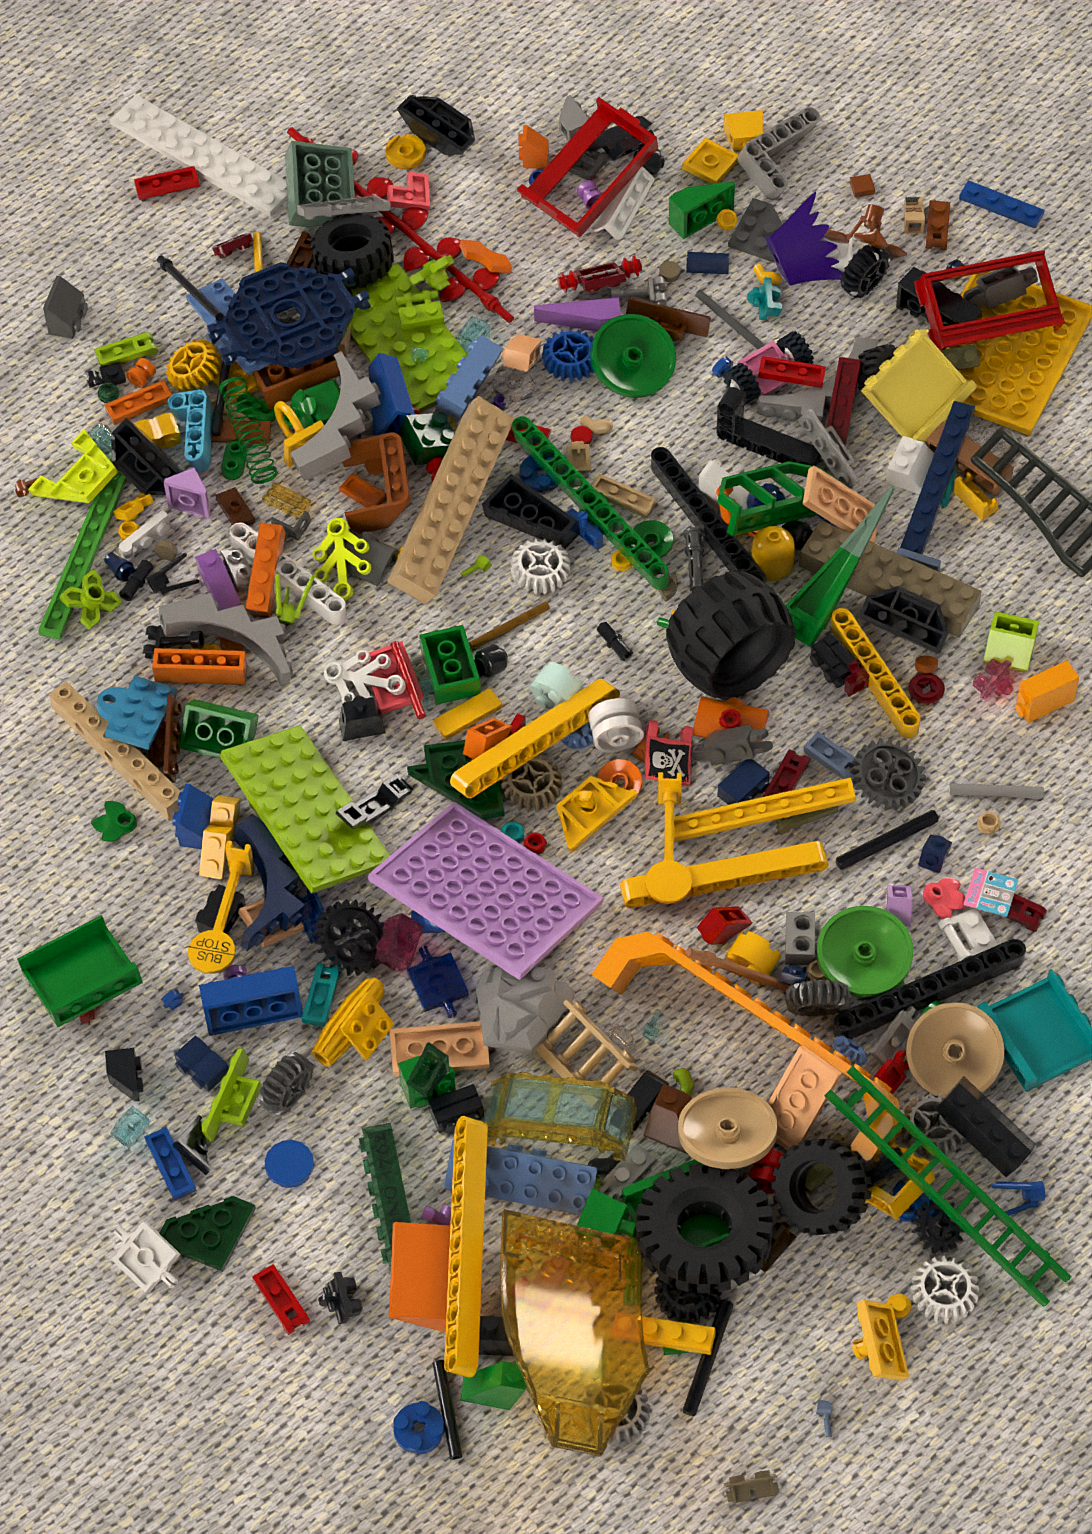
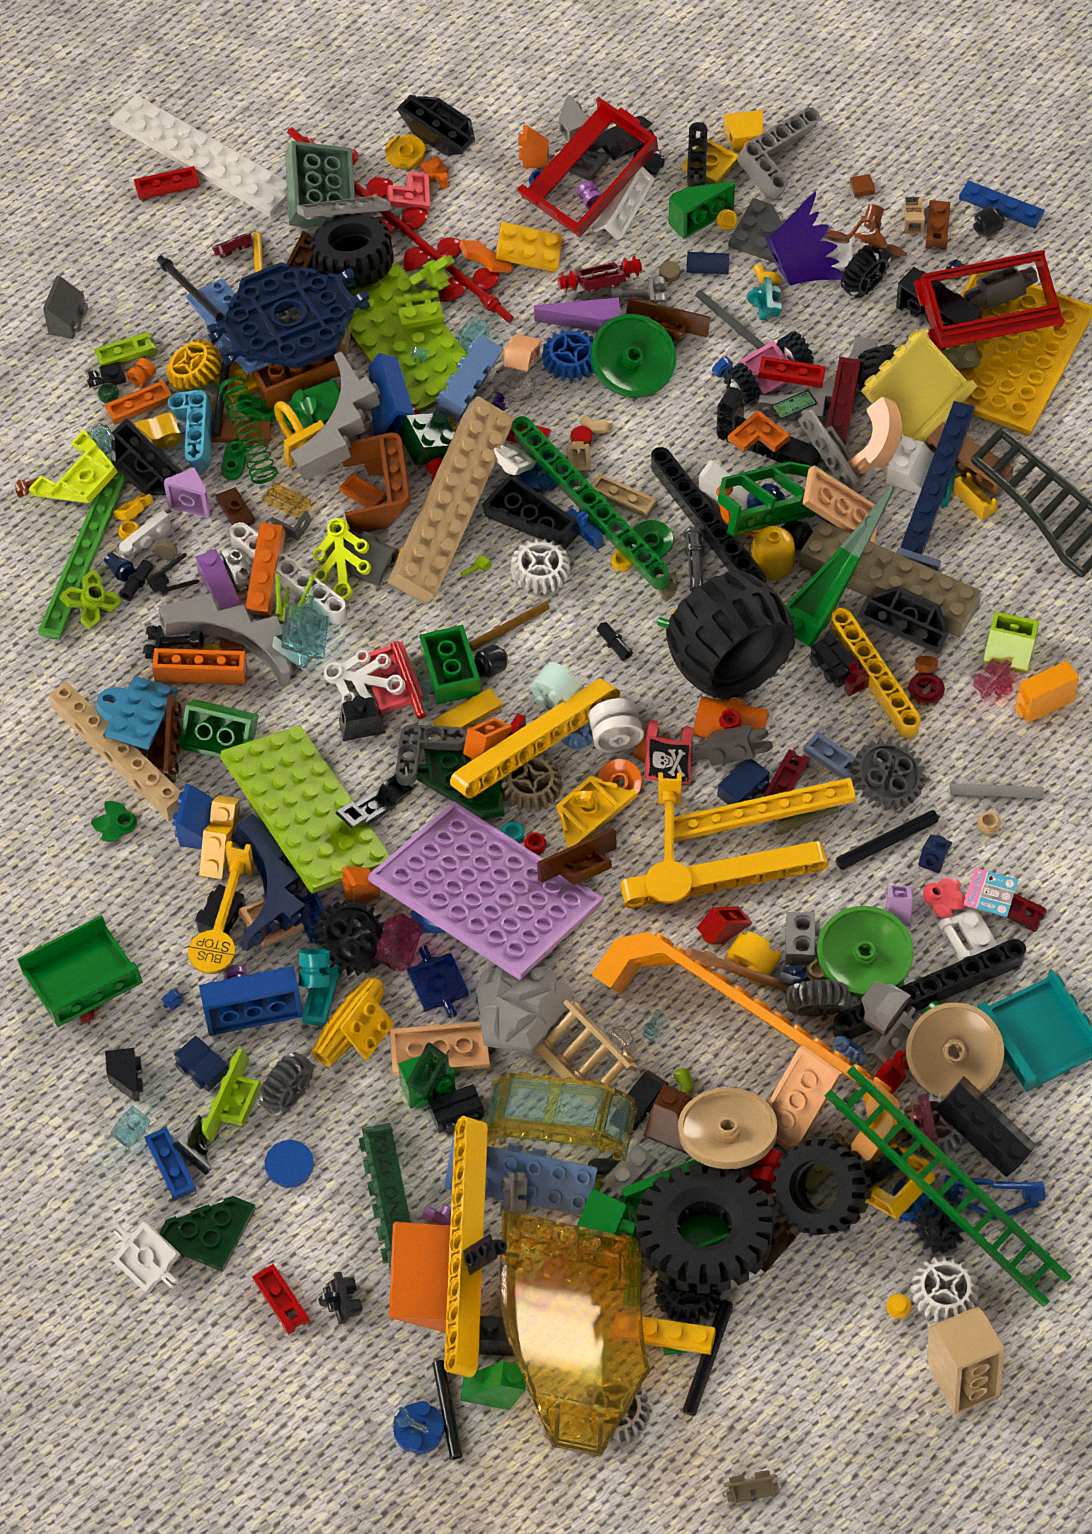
(291, 655): none -> white sticker
(305, 631): none -> clear light blue plate
(314, 968): none -> teal wheel
(357, 885): none -> orange slope
(407, 1420): none -> clear light blue hand
(421, 741): none -> dark grey beam
(437, 171): none -> orange plate
(483, 1253): none -> black hinge
(512, 1186): none -> light grey hinge
(513, 459): none -> white plate
(528, 247): none -> yellow plate
(580, 860): none -> reddish brown bracket
(697, 156): none -> black beam
(758, 428): none -> orange plate
(794, 404): none -> clear green sticker
(824, 1408): sand blue hand -> none
(880, 1341): yellow plate -> none
(883, 1005): none -> light grey slope
(884, 439): none -> light nougat arch
(923, 1112): none -> clear pink plate
(958, 1189): none -> blue plant
(966, 1359): none -> tan brick
(988, 221): none -> black head

